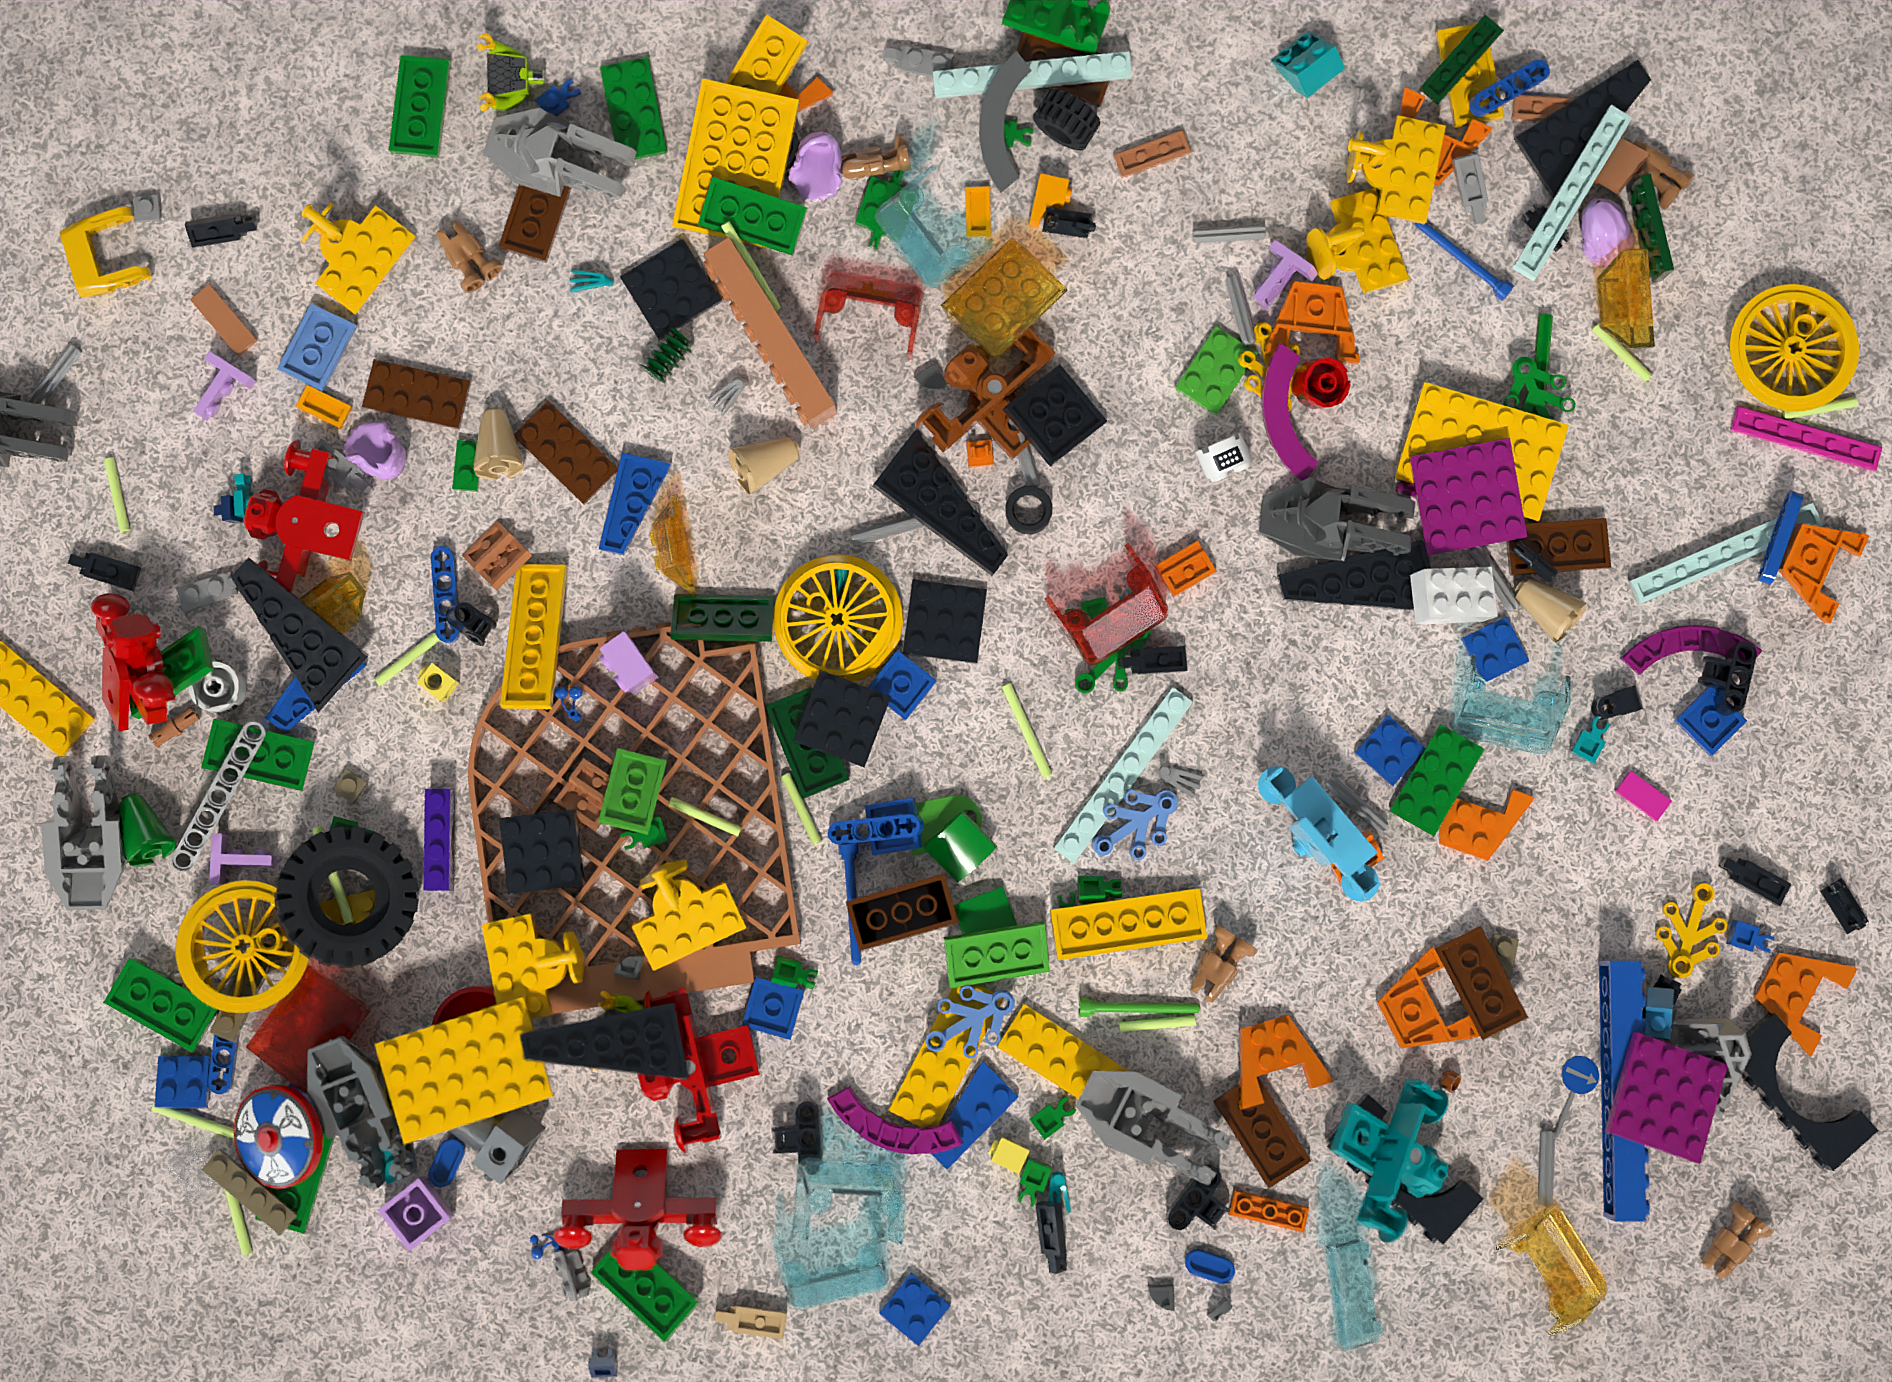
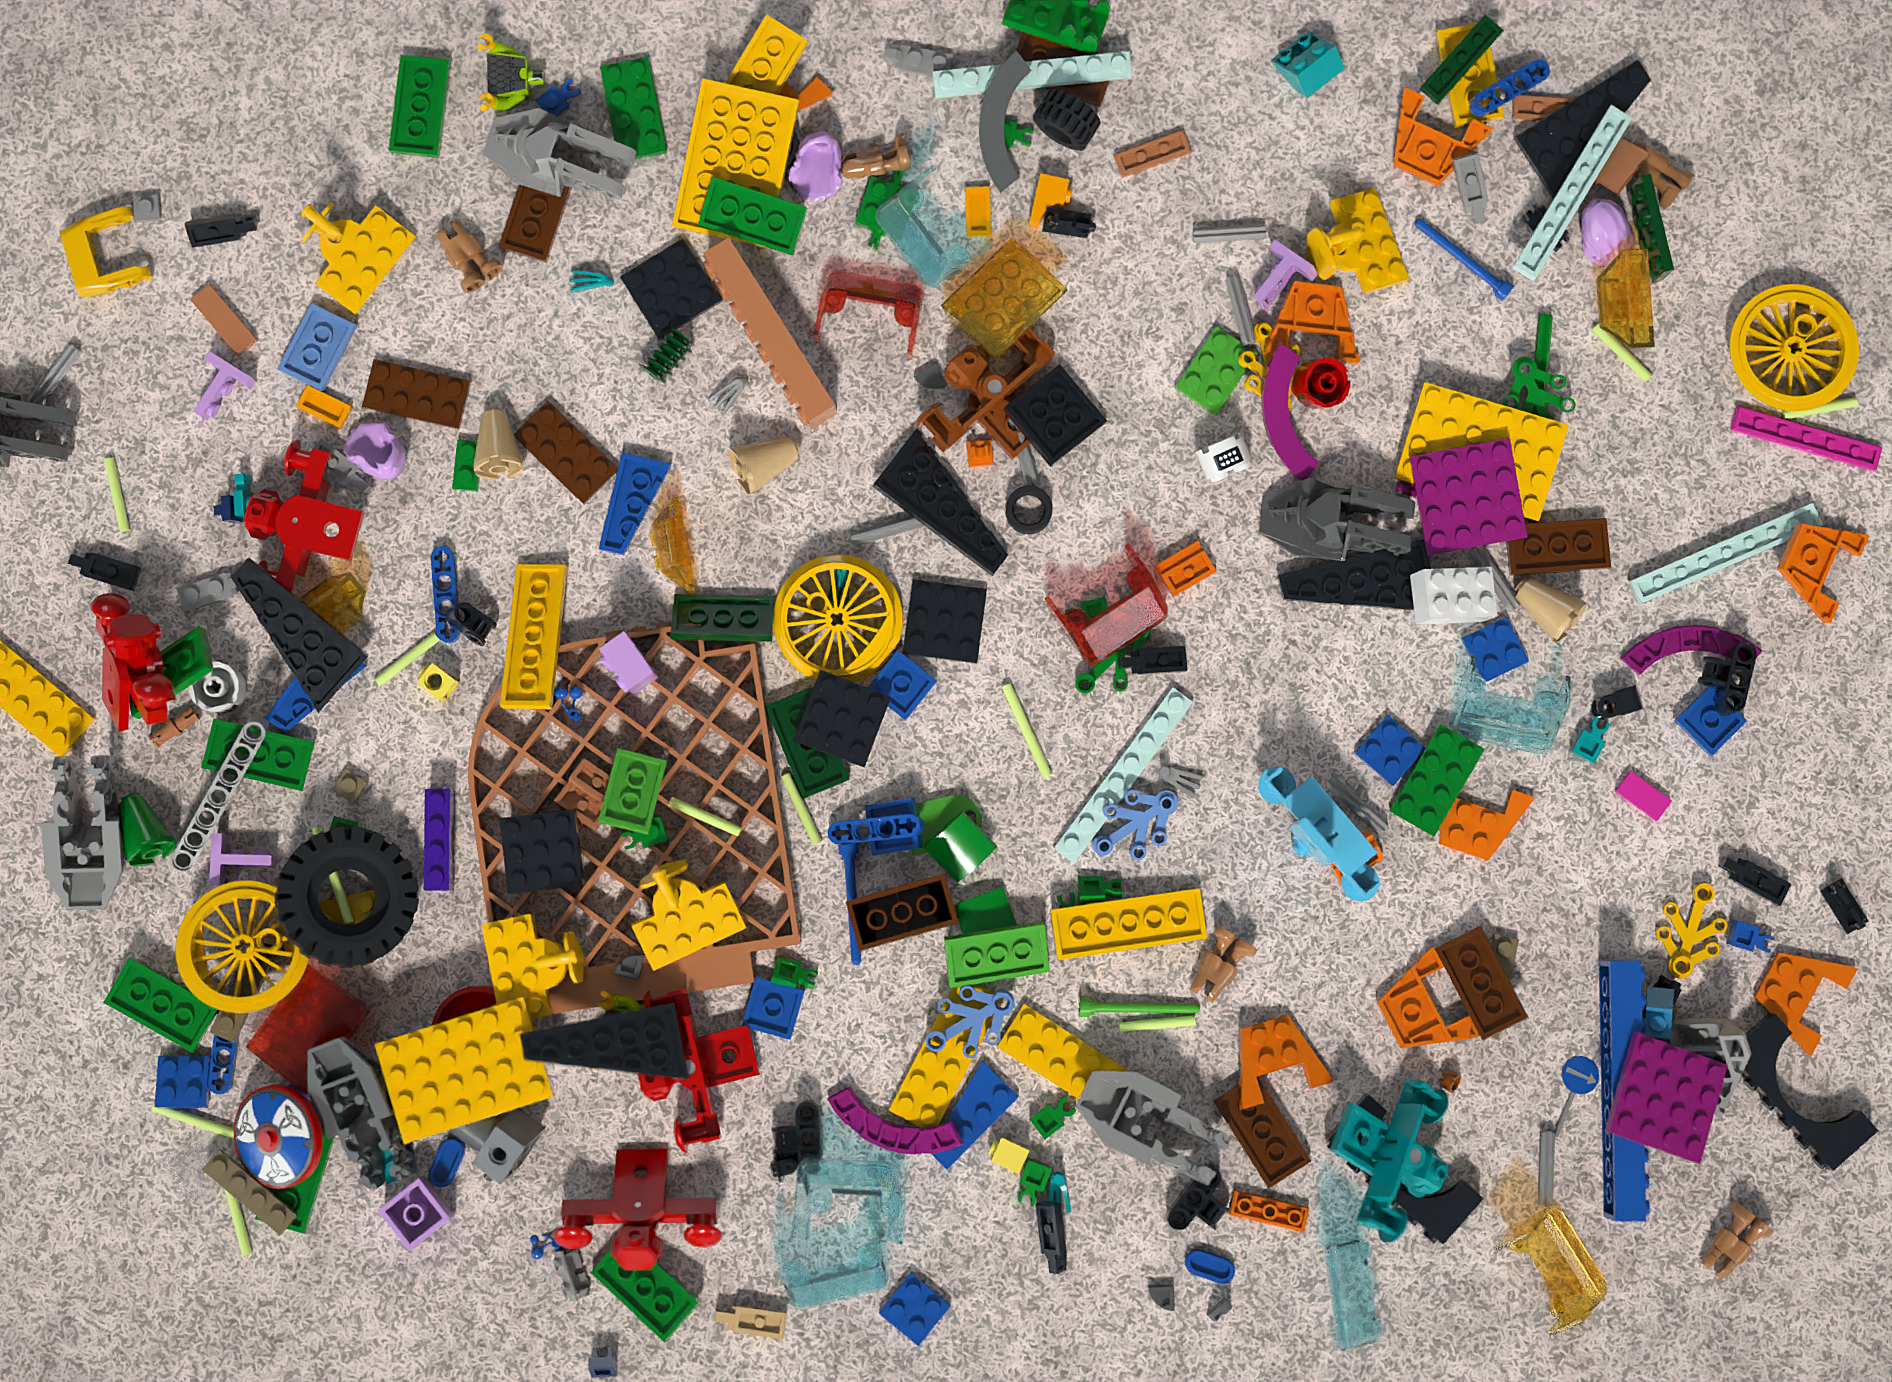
(496, 555): nougat slope -> none
(731, 233): yellowish green bar -> none
(783, 1166): none -> black hinge
(1400, 167): yellow plate -> none
(1535, 561): black axle -> none
(1780, 537): blue beam -> none

